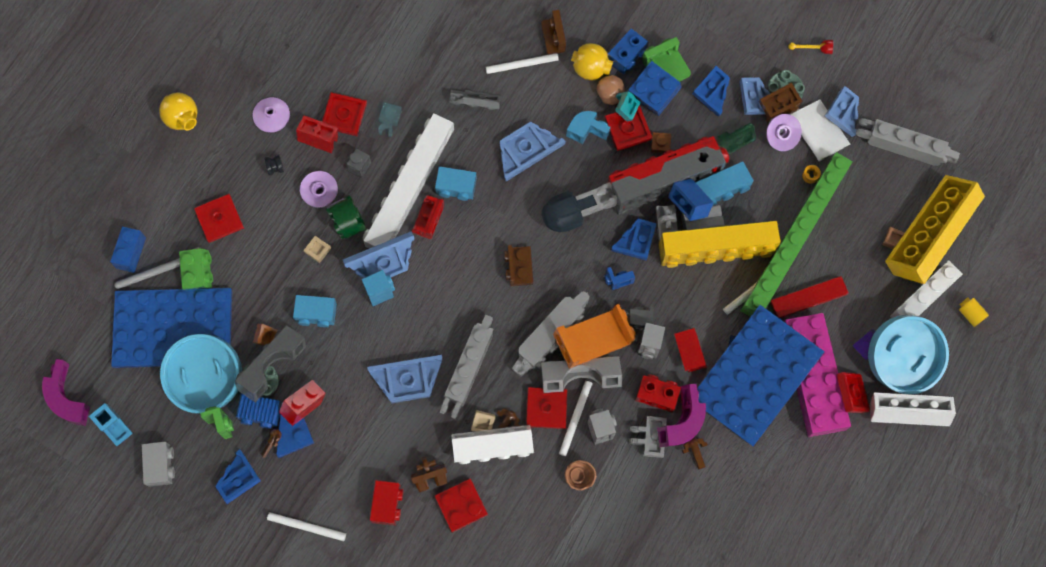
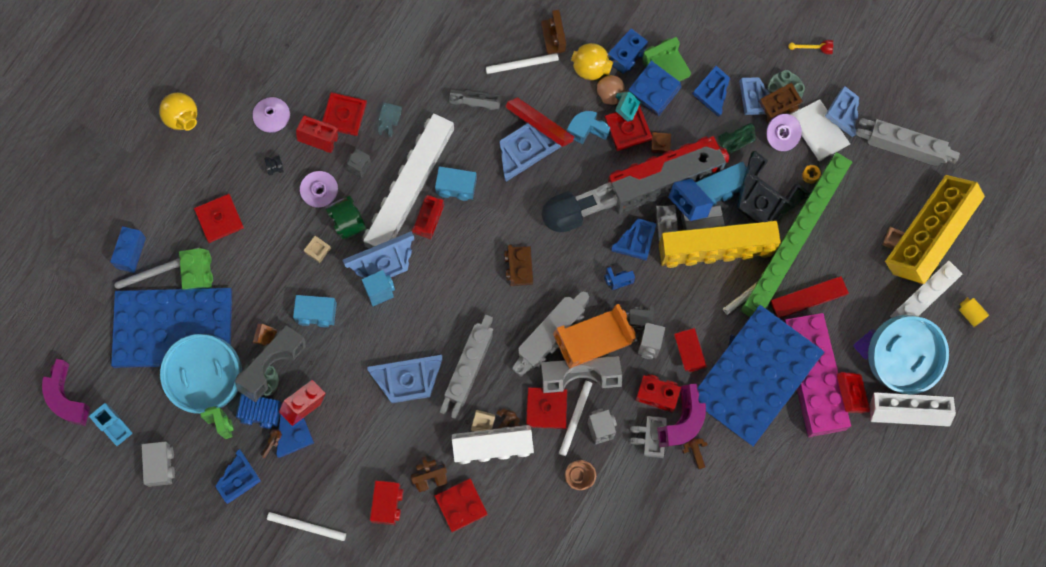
(540, 122): none -> red tile
(760, 200): none -> black wing

